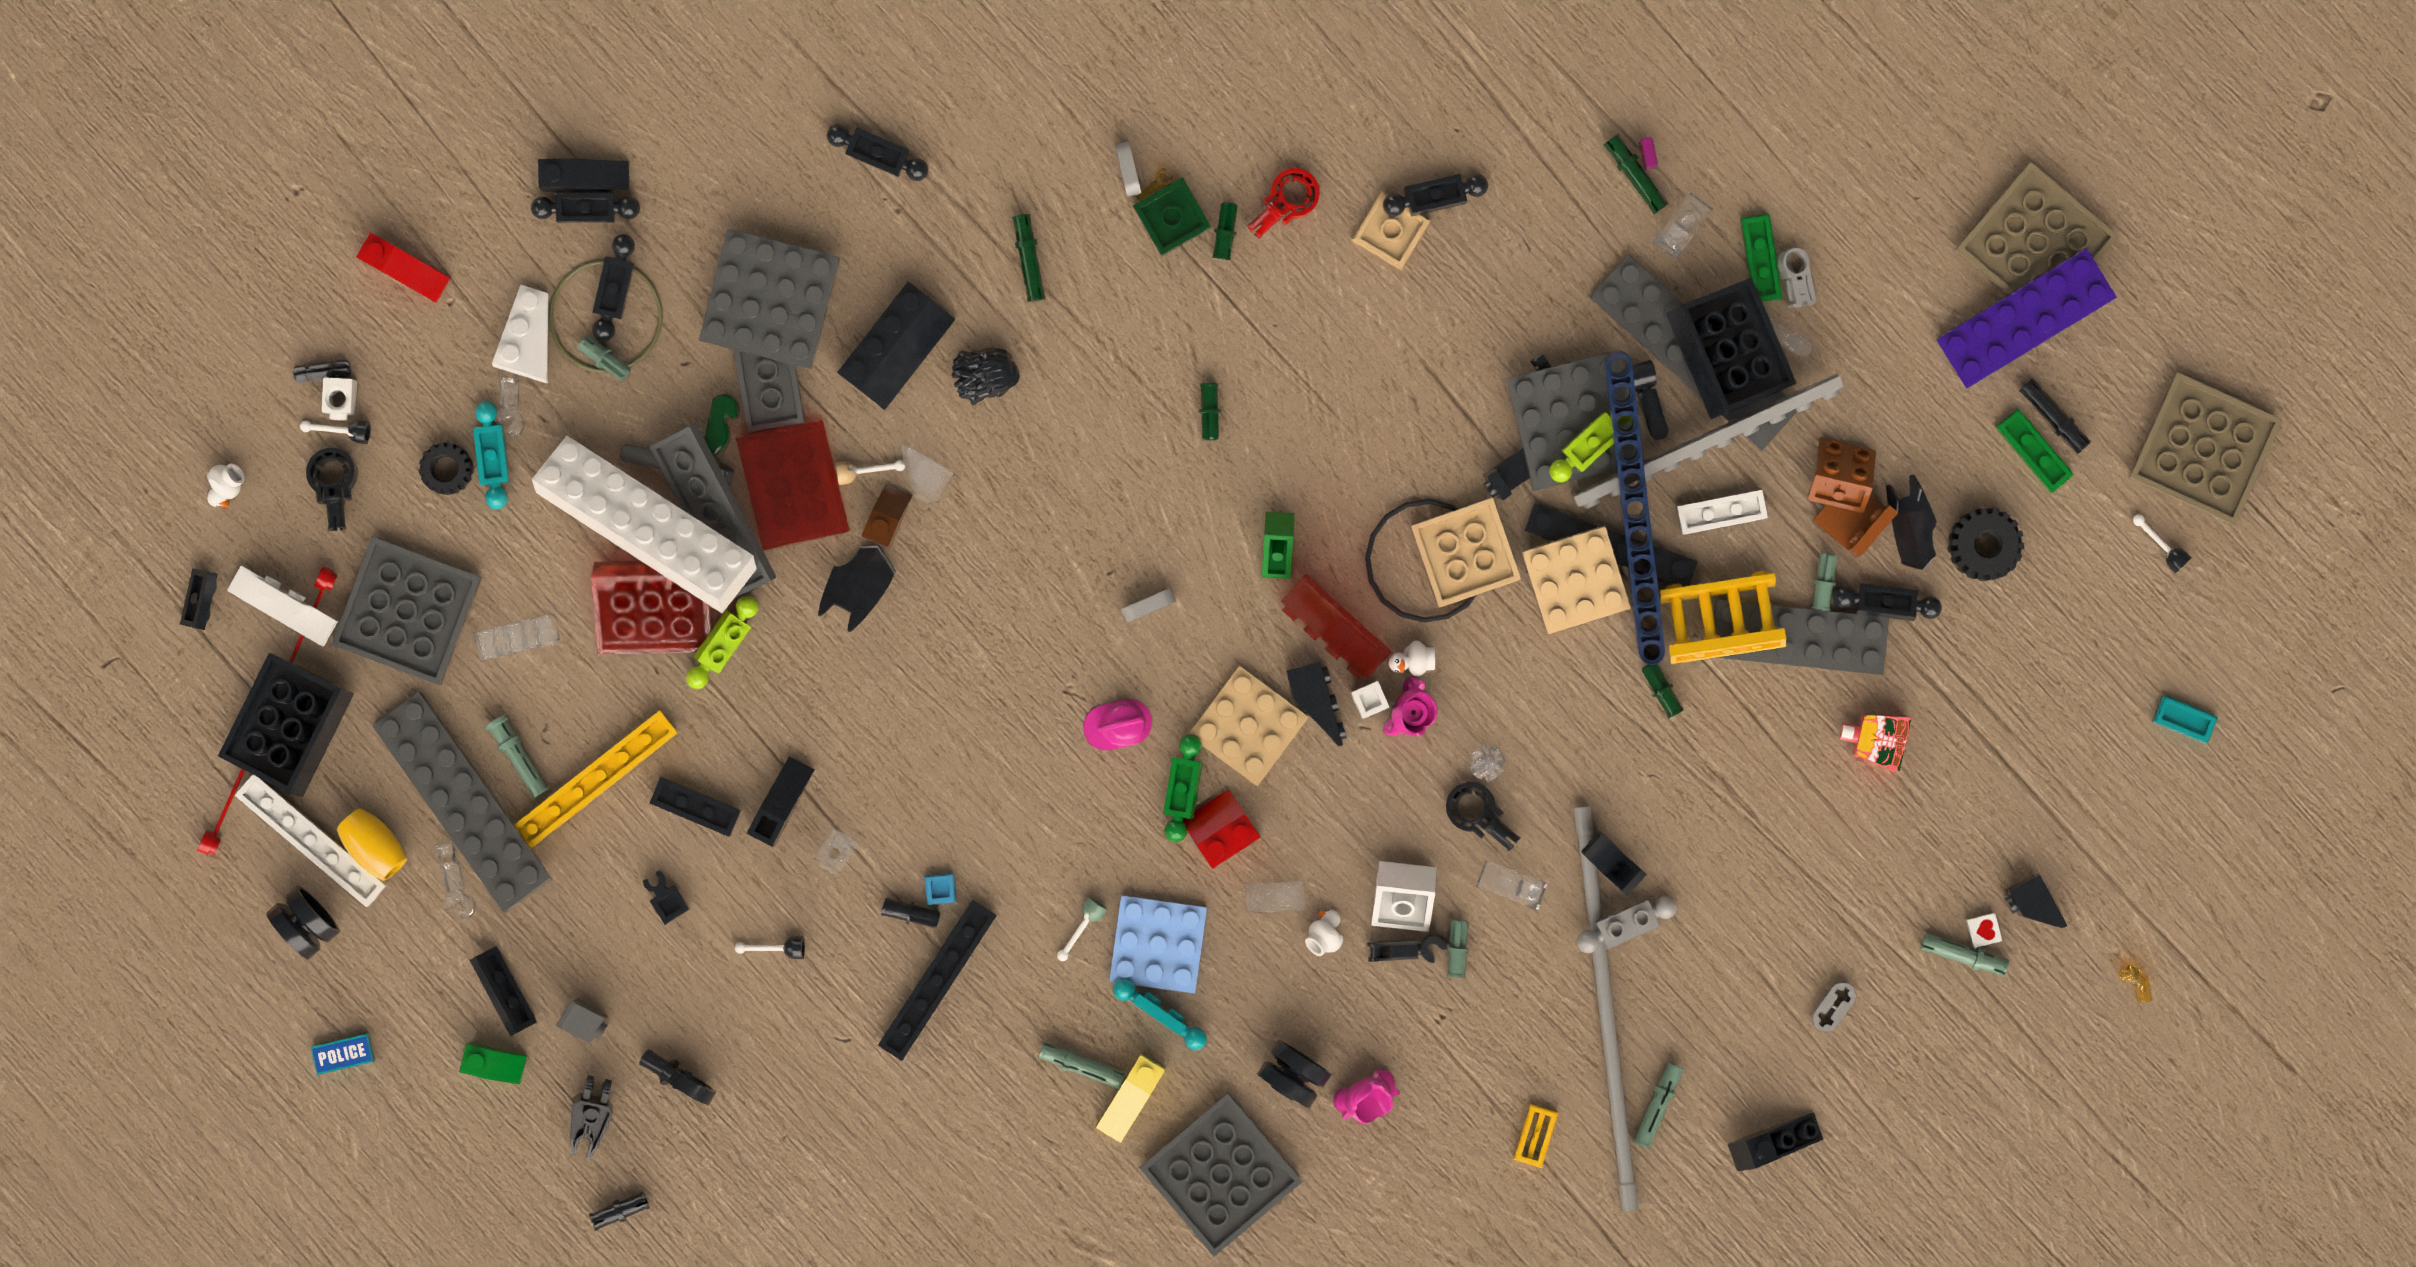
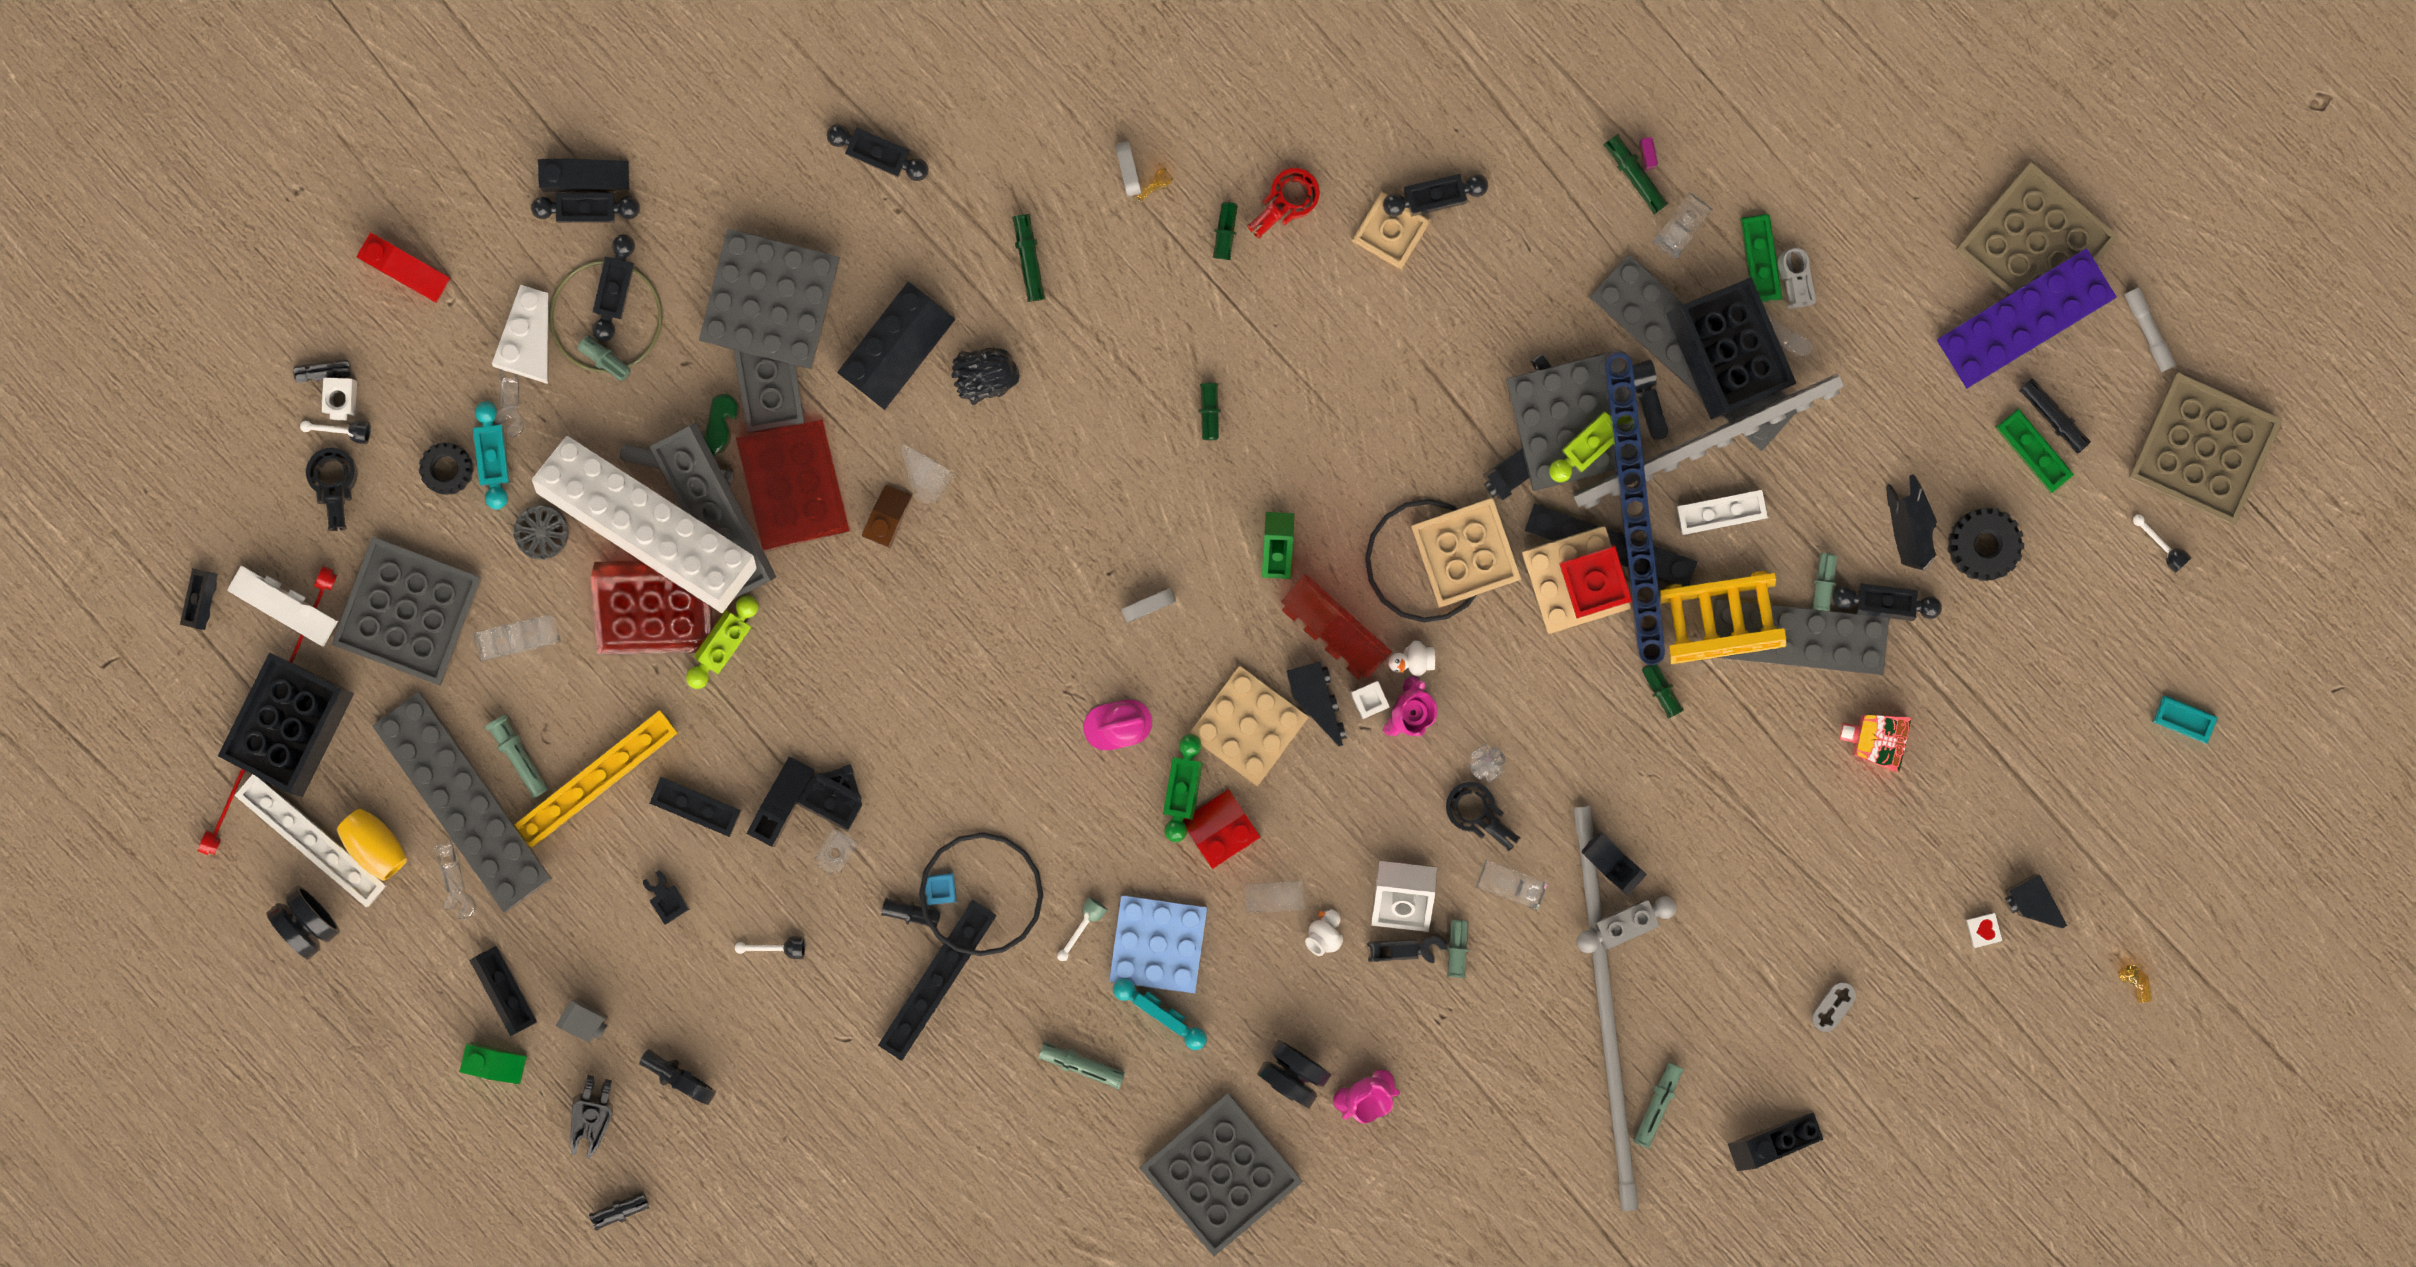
(225, 483): white animal -> none
(342, 1054): tile -> none
(541, 532): none -> dark grey wheel
(833, 797): none -> black slope
(847, 471): hinge -> none
(858, 584): black shield -> none
(949, 942): none -> black piece
(1131, 1097): light yellow slope -> none
(1172, 216): dark green plate -> none
(1542, 1112): yellow tile -> none
(1595, 581): none -> red plate
(1843, 475): dark orange bracket -> none
(1855, 529): dark orange bracket -> none
(1976, 958): sand green pin -> none
(2157, 345): none -> light grey piece

